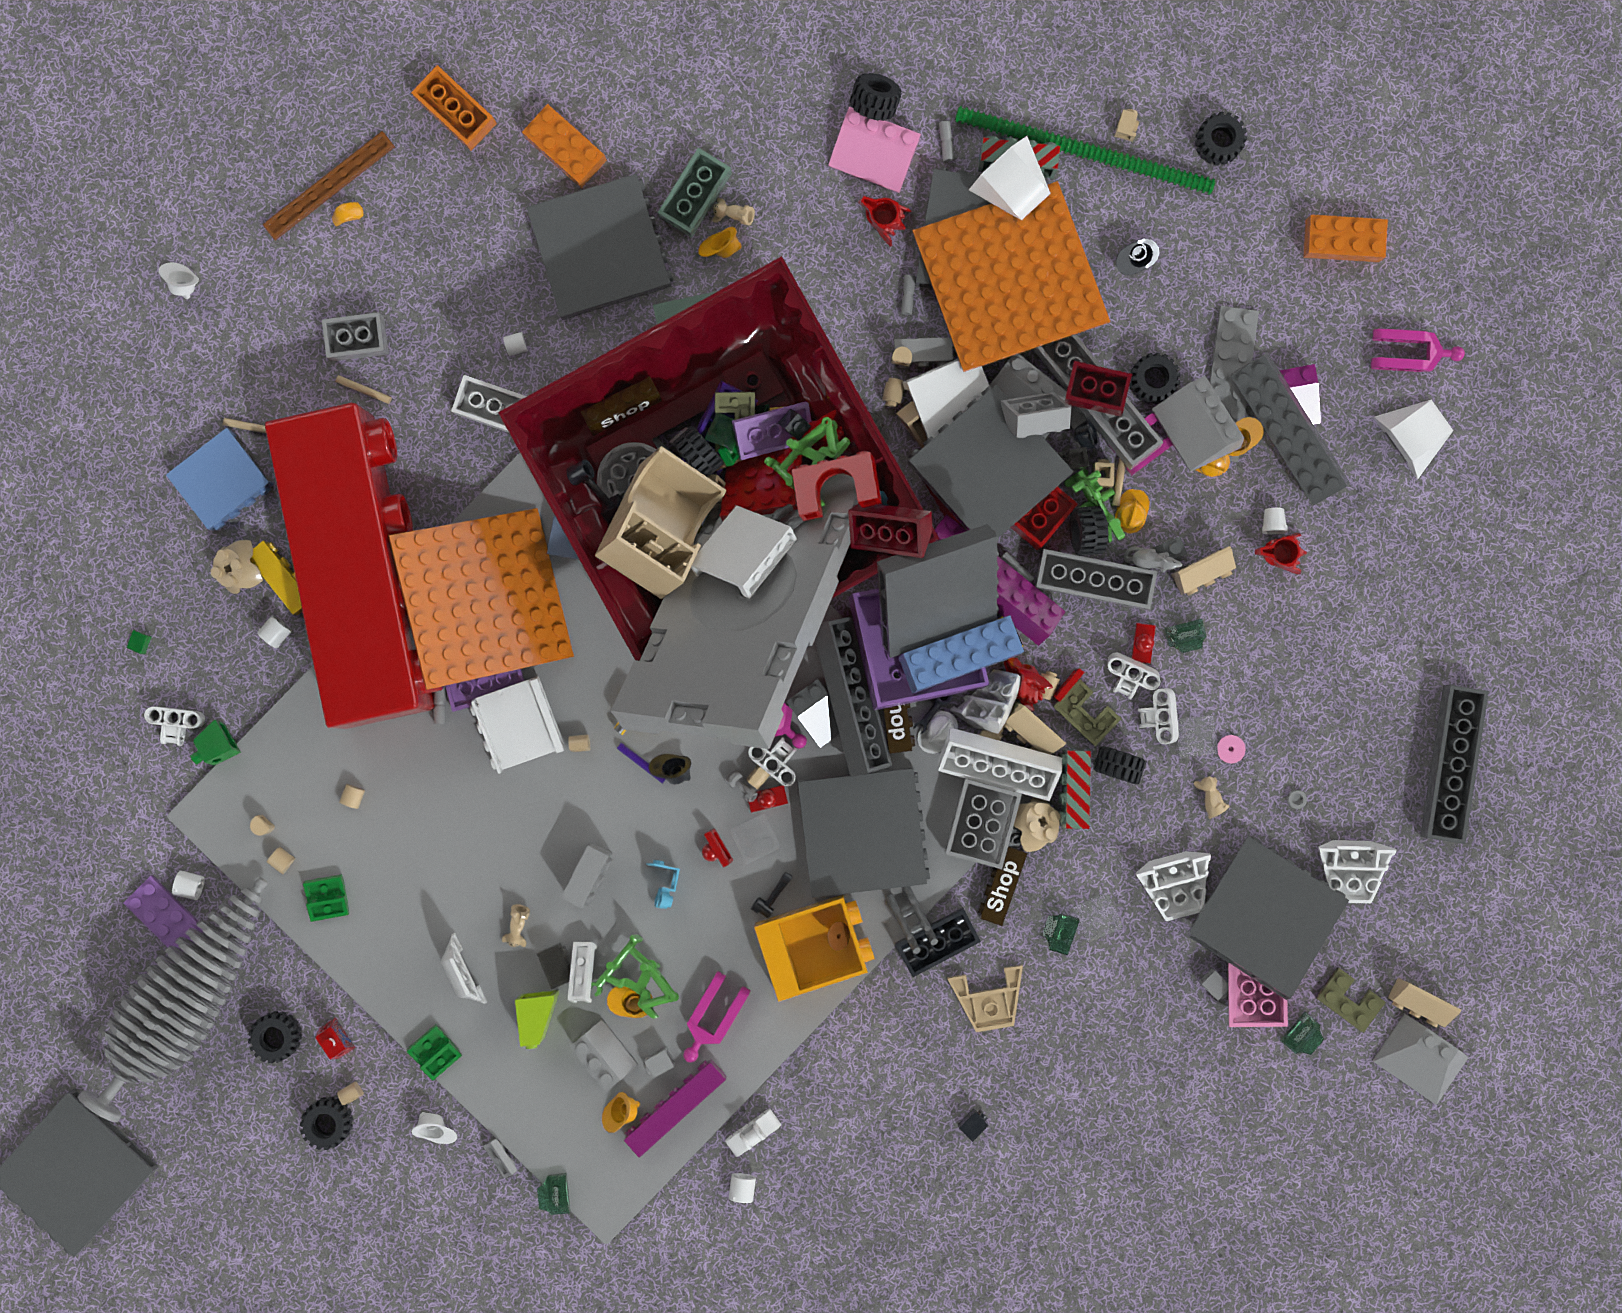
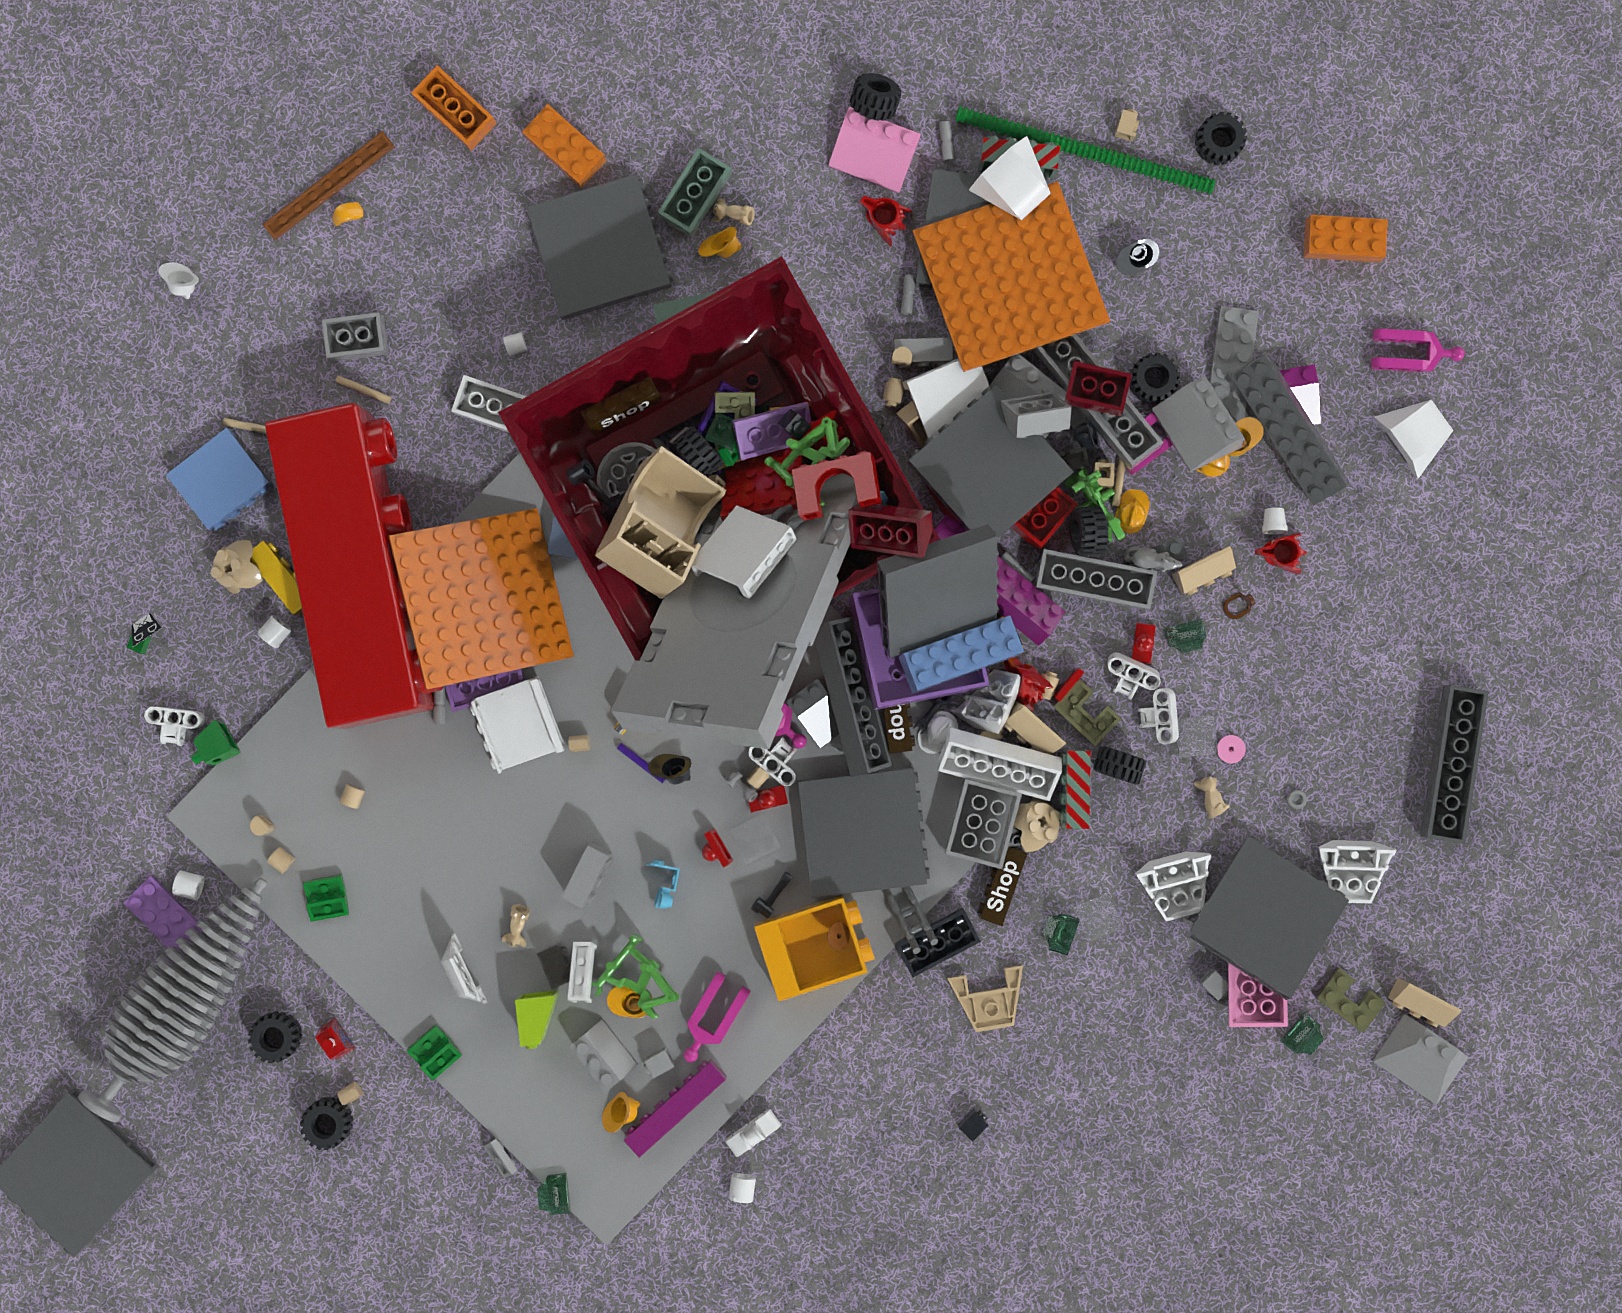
(144, 628): none -> black sticker
(433, 1128): white piece -> none
(1249, 602): none -> reddish brown piece

